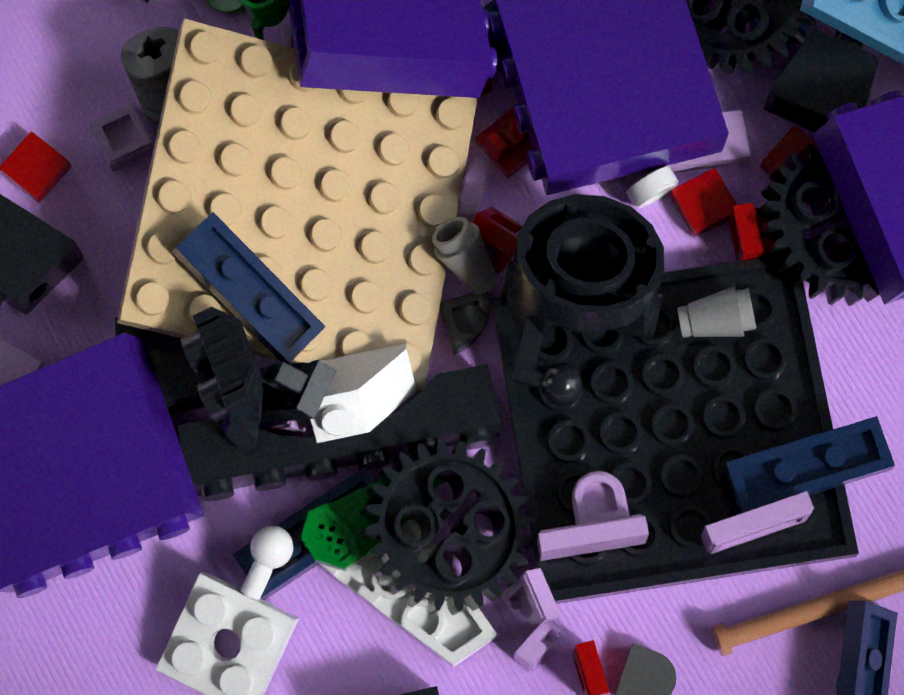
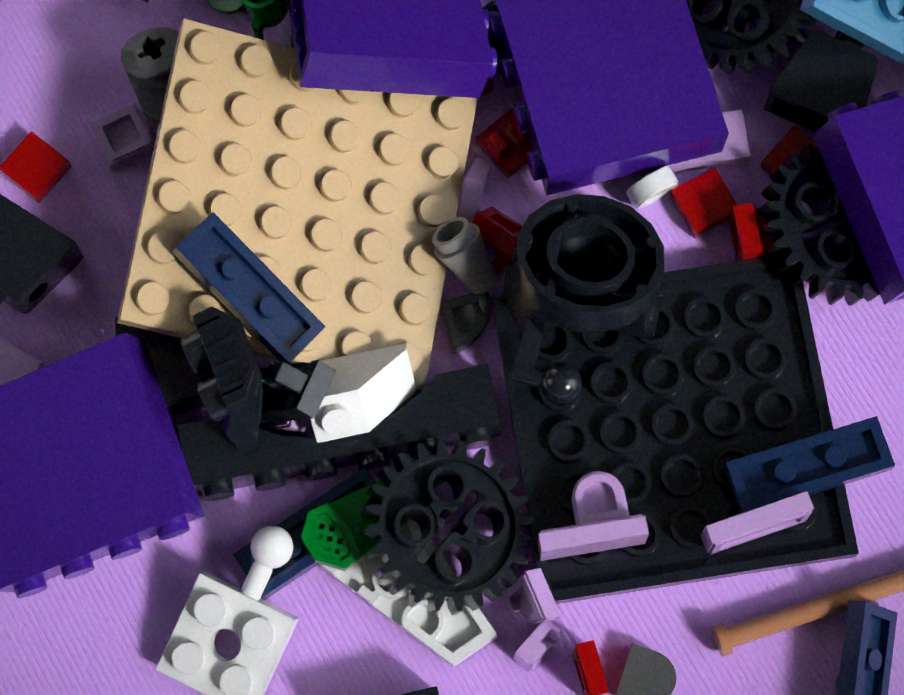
(718, 315): light grey cone -> none

